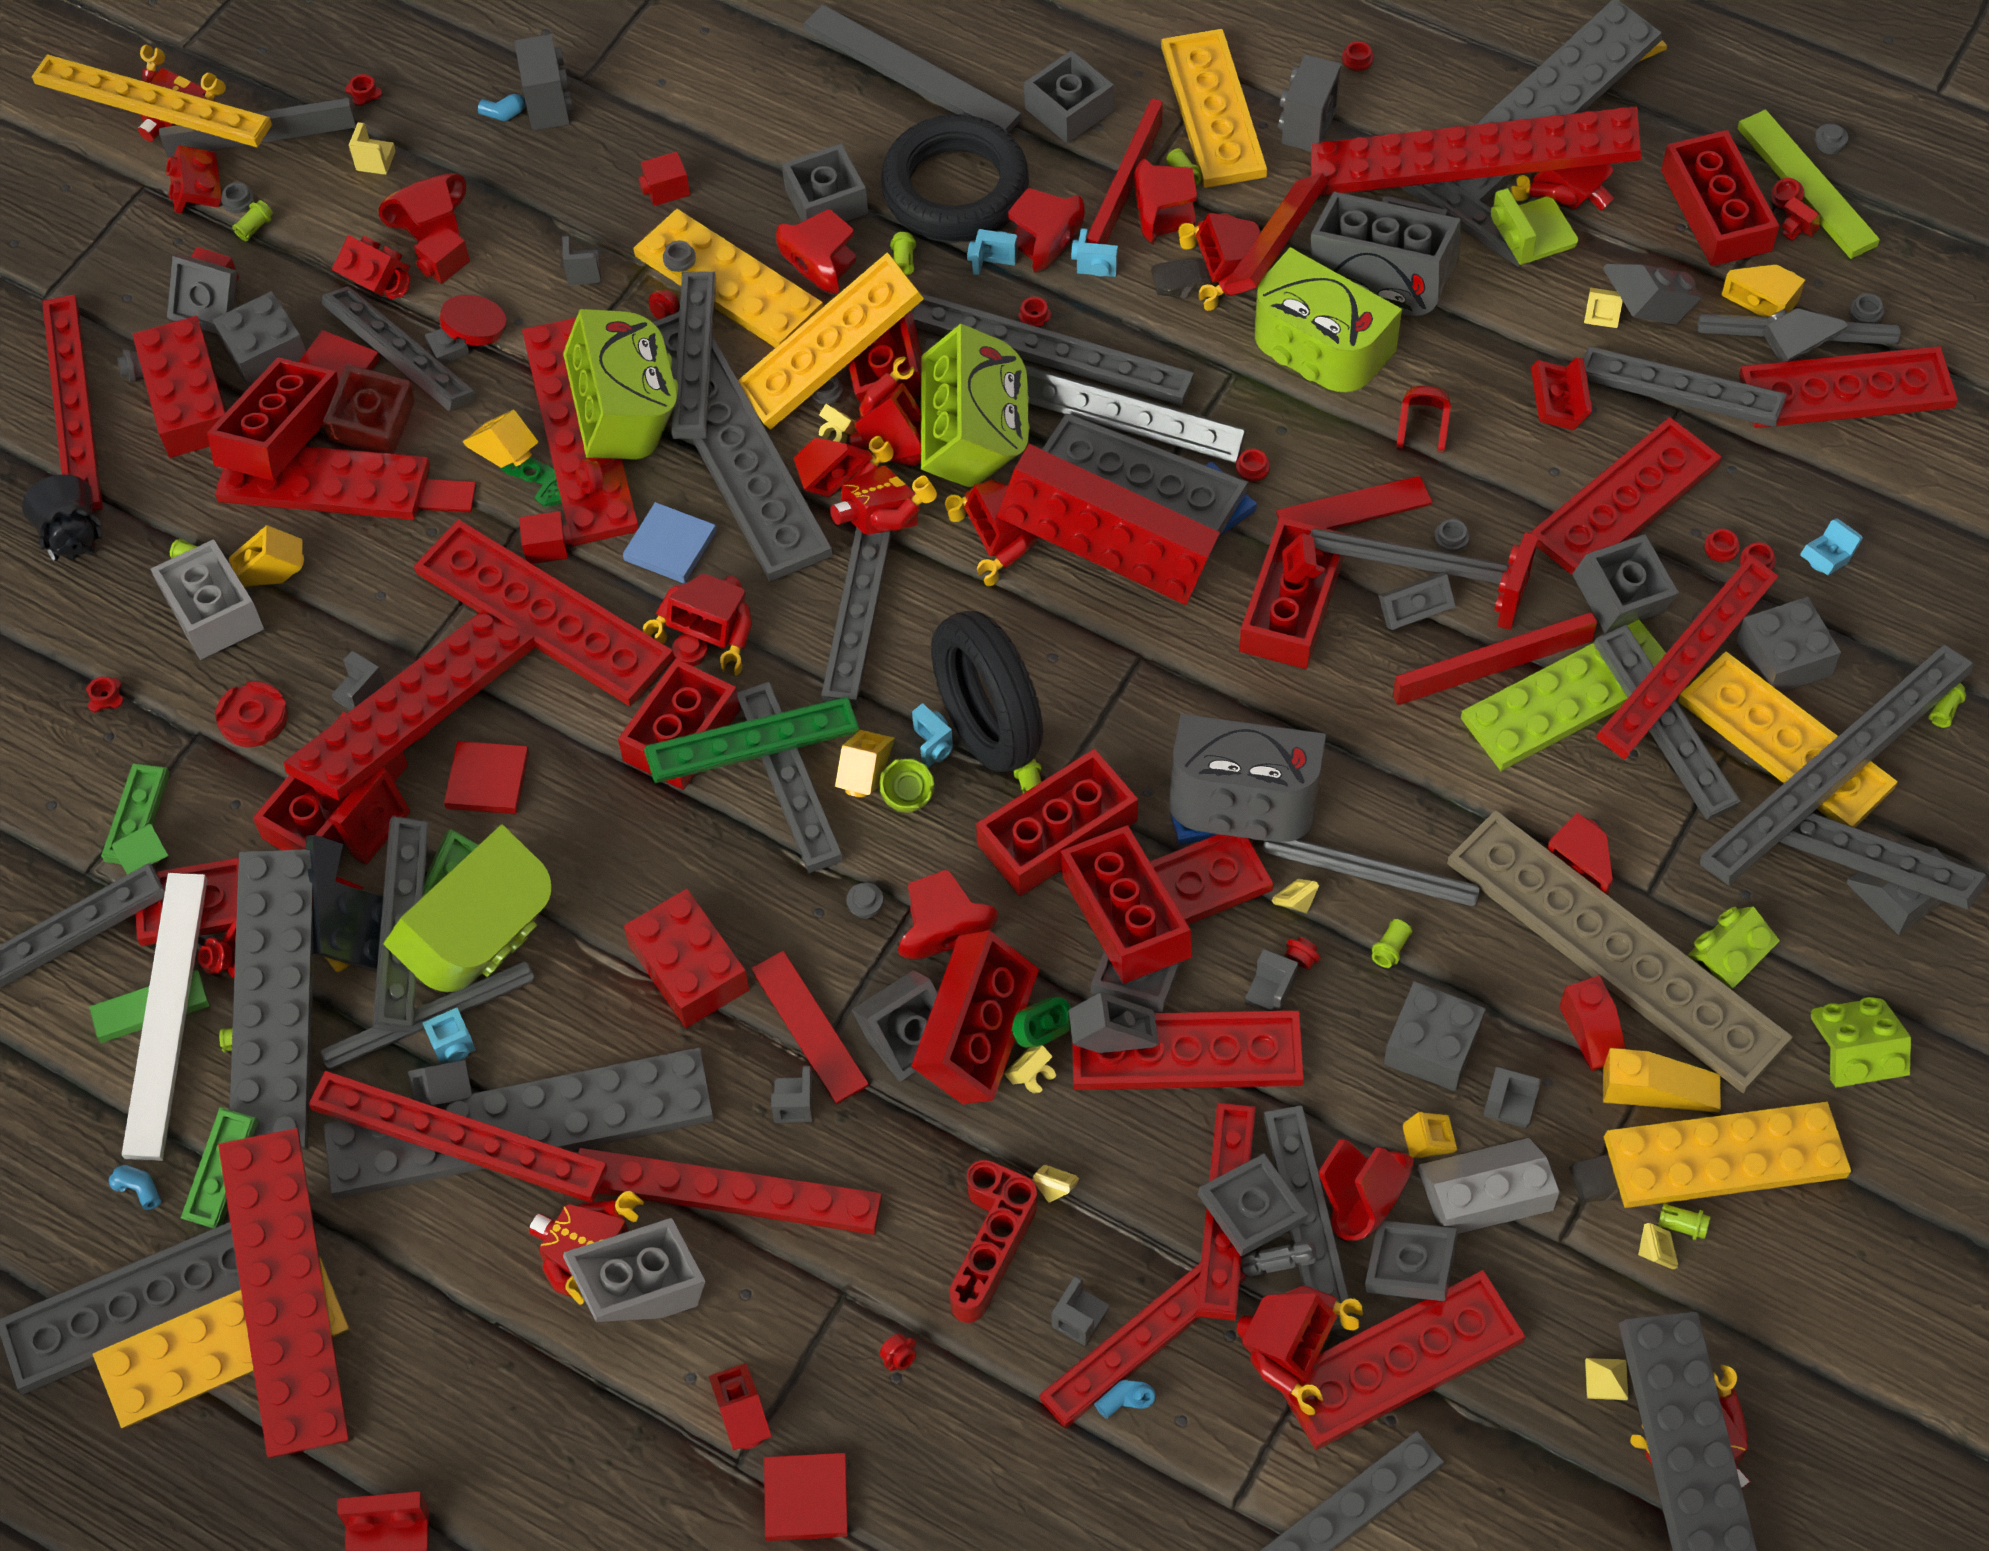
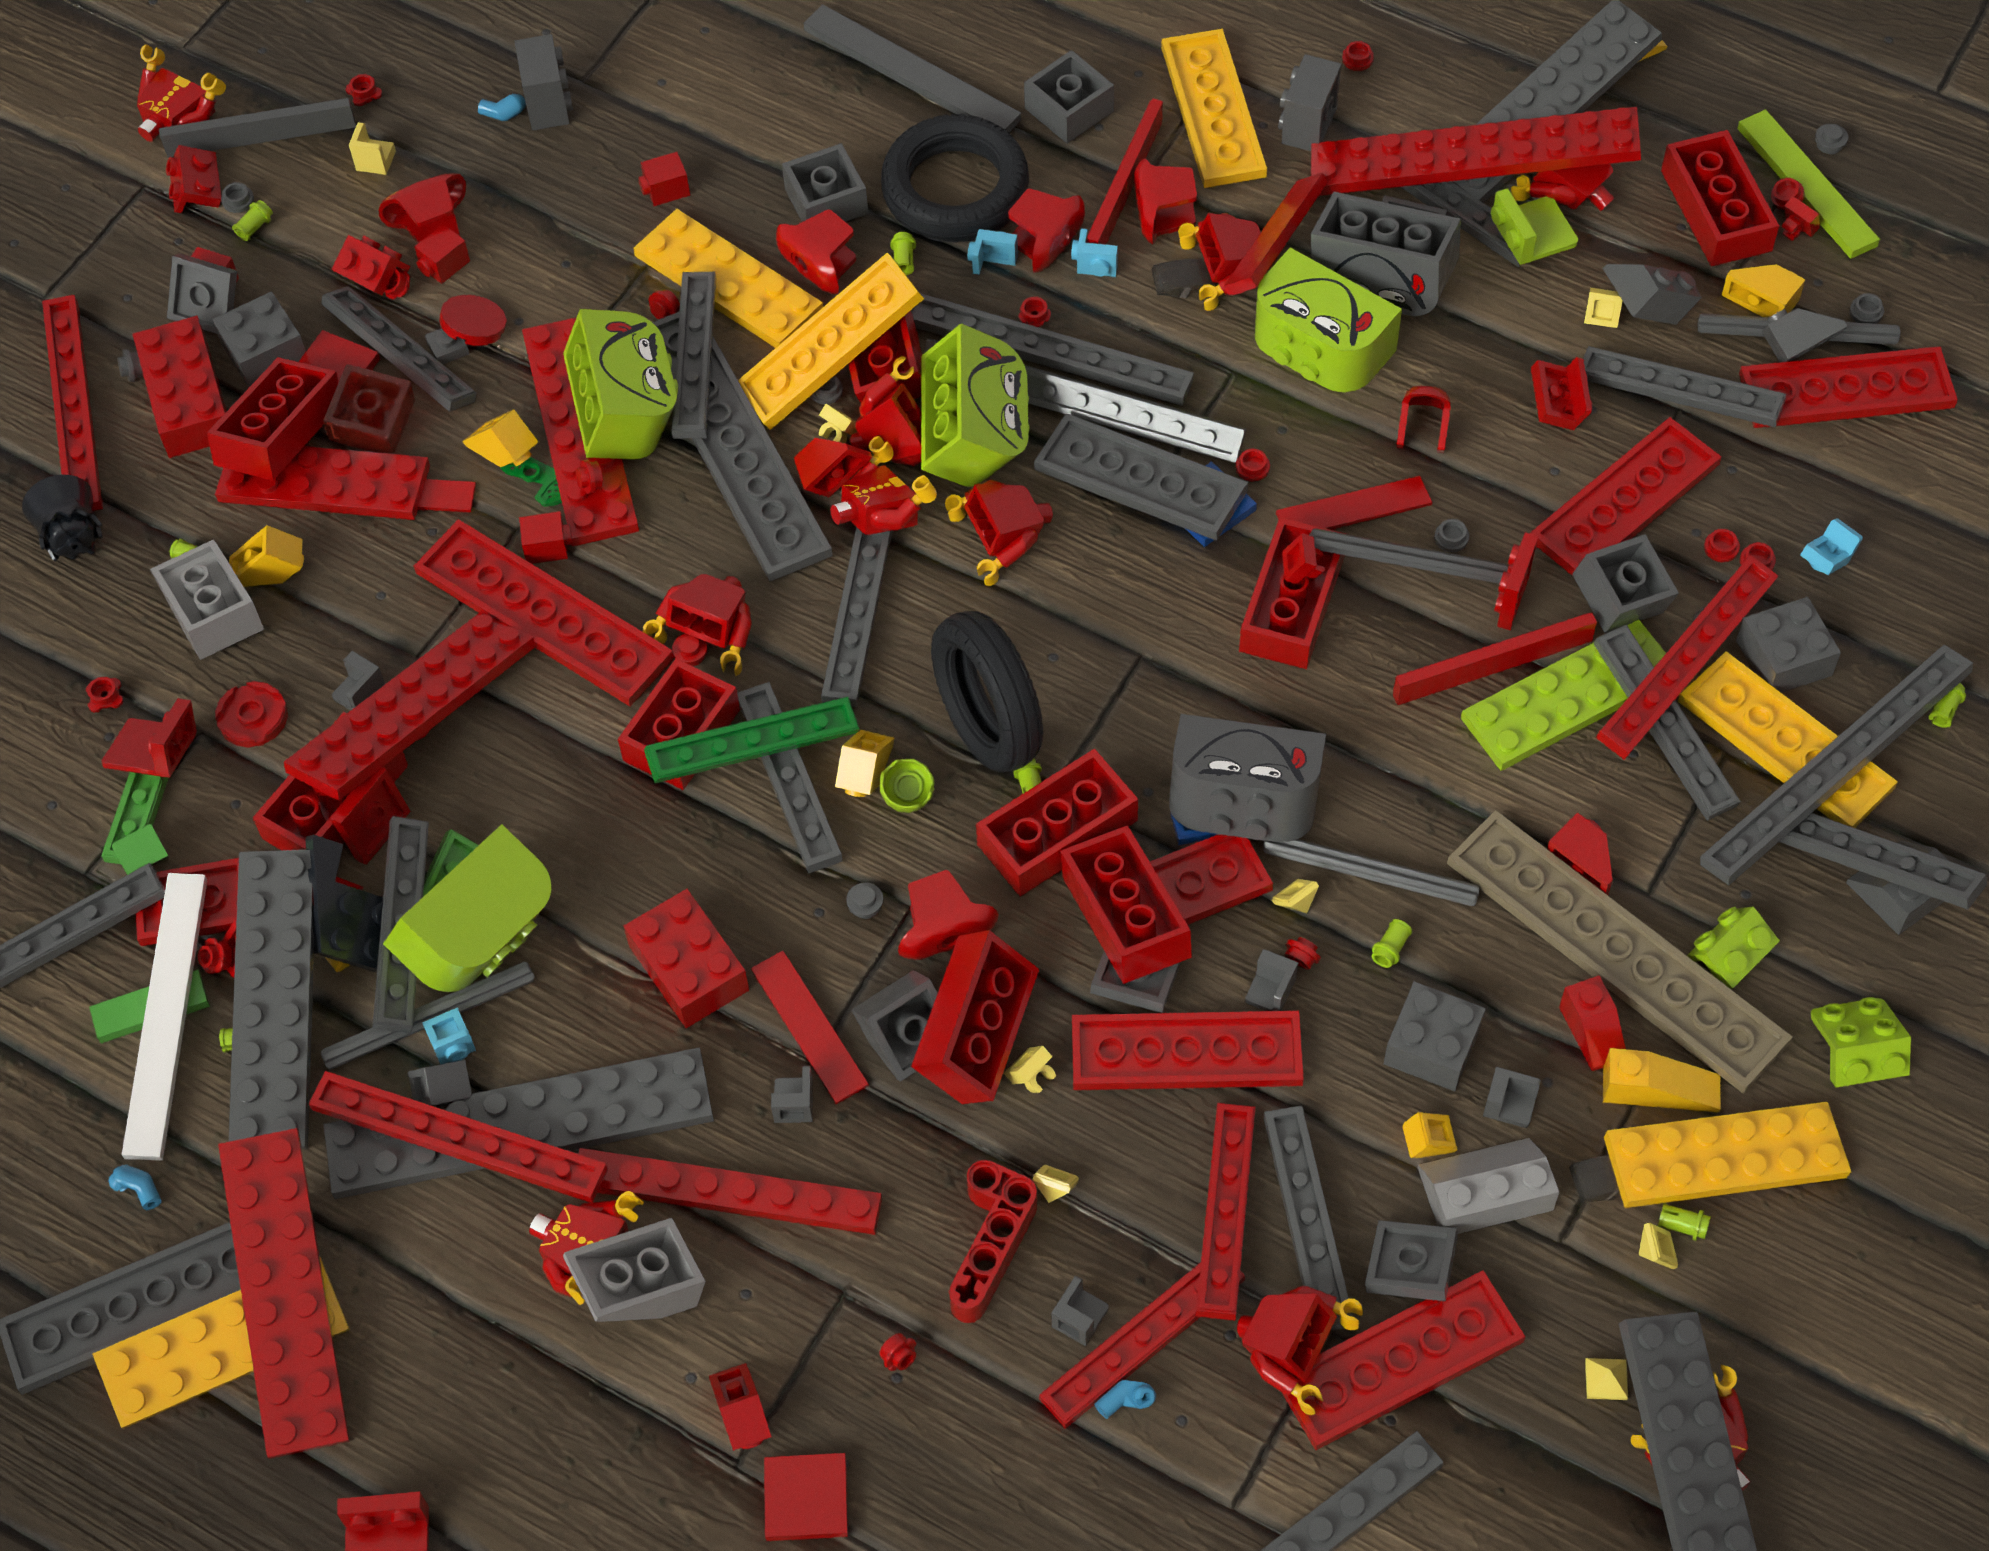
(152, 100): yellow tile -> none
(152, 745): none -> red bracket
(207, 1196): bright green tile -> none
(486, 777): red tile -> none
(580, 266): dark grey panel -> none
(669, 542): medium blue tile -> none
(679, 256): dark grey plate -> none
(935, 732): medium azure bracket -> none
(1042, 1022): green plate -> none
(1107, 524): red brick -> none
(1112, 1025): dark grey slope -> none
(1178, 158): lime pin -> none
(1252, 1204): dark grey plate -> none
(1278, 1258): dark grey axle -> none
(1363, 1188): red piece -> none
(1417, 601): dark grey plate -> none

